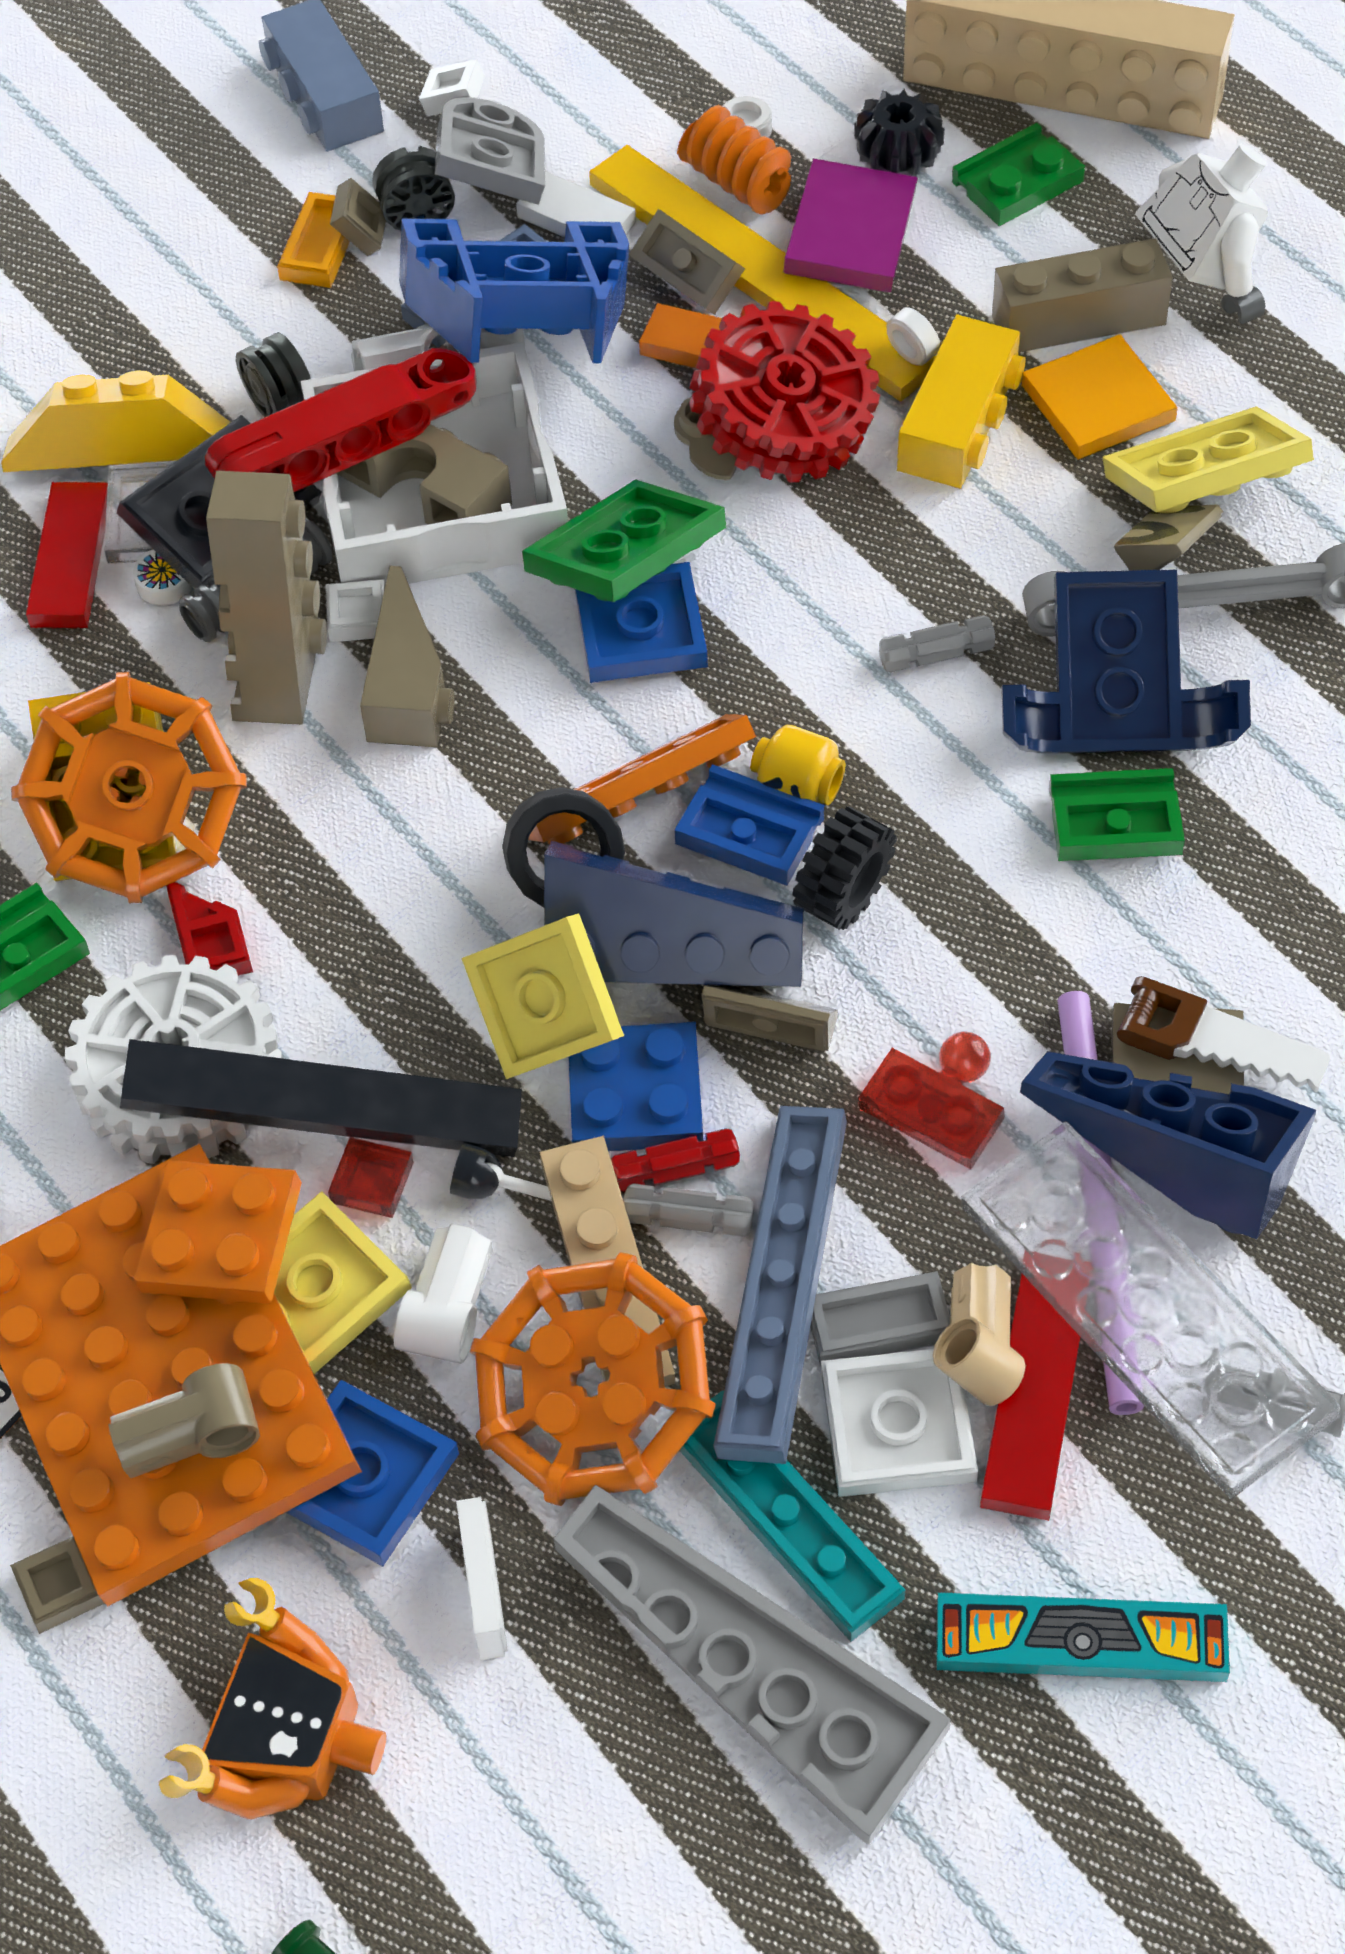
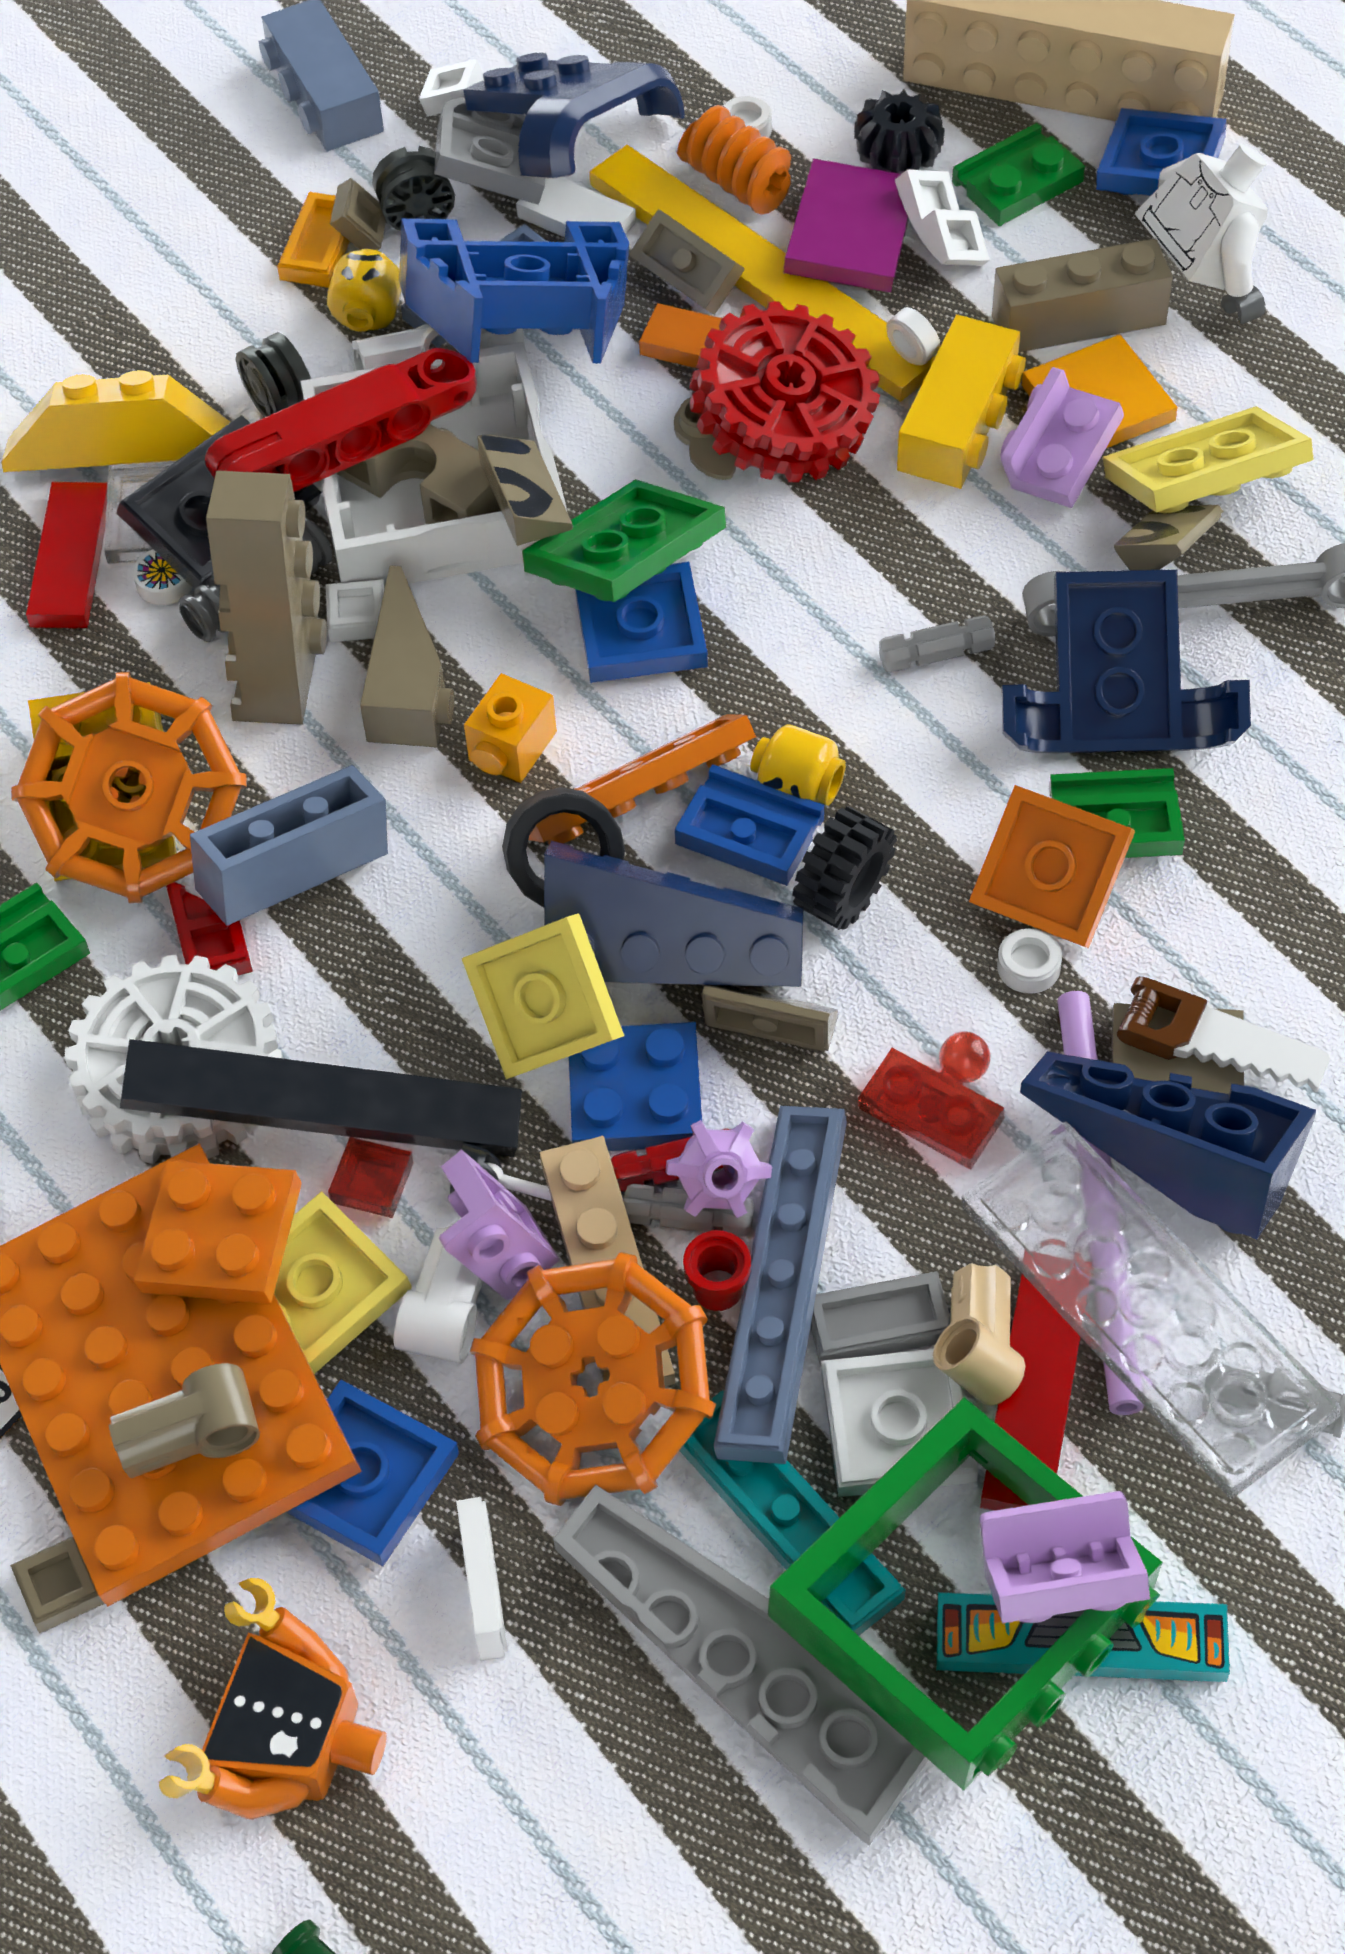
(289, 844): none -> sand blue brick
(364, 289): none -> yellow head
(495, 1230): none -> lavender bracket
(510, 728): none -> light orange brick
(523, 488): none -> dark tan slope
(563, 97): none -> dark blue piece
(705, 1153): none -> lavender rock
(717, 1252): none -> red piece
(946, 231): none -> white slope
(1029, 961): none -> white tile
(1037, 1695): none -> green window
(1052, 866): none -> orange plate
(1059, 440): none -> lavender bracket
(1062, 1558): none -> lavender bracket
(1151, 141): none -> blue plate

